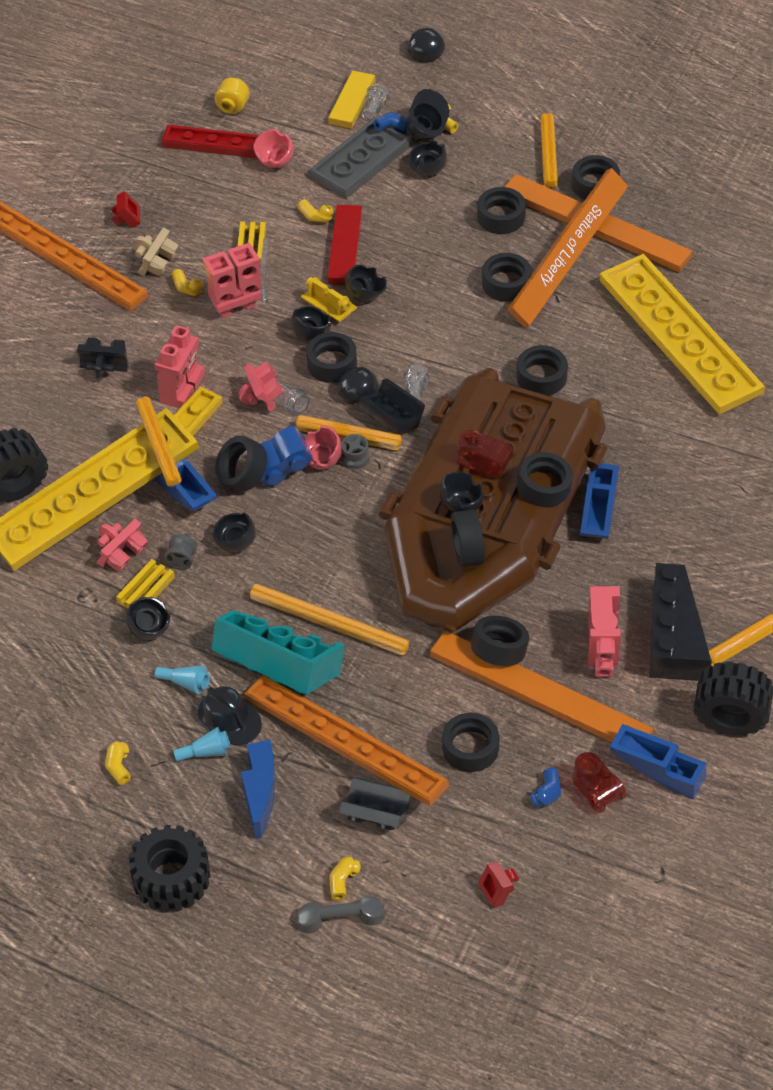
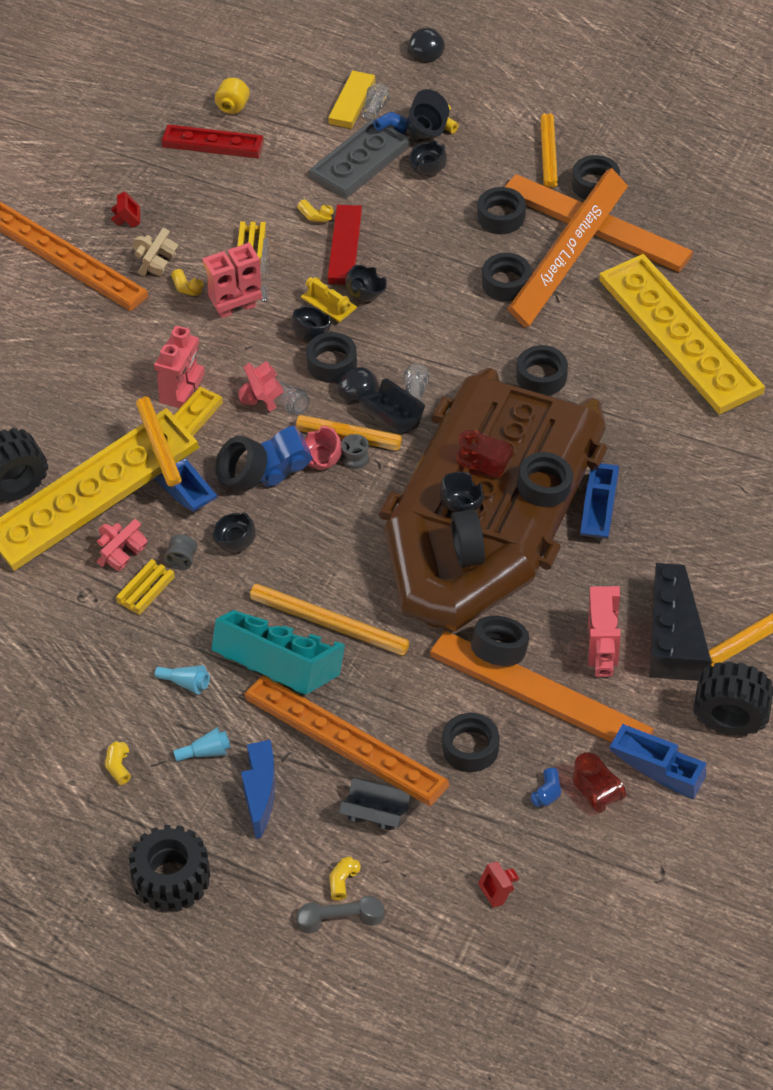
(103, 358): black hips -> none
(147, 618): black hair -> none
(230, 713): black piece -> none
(273, 148): coral hair -> none

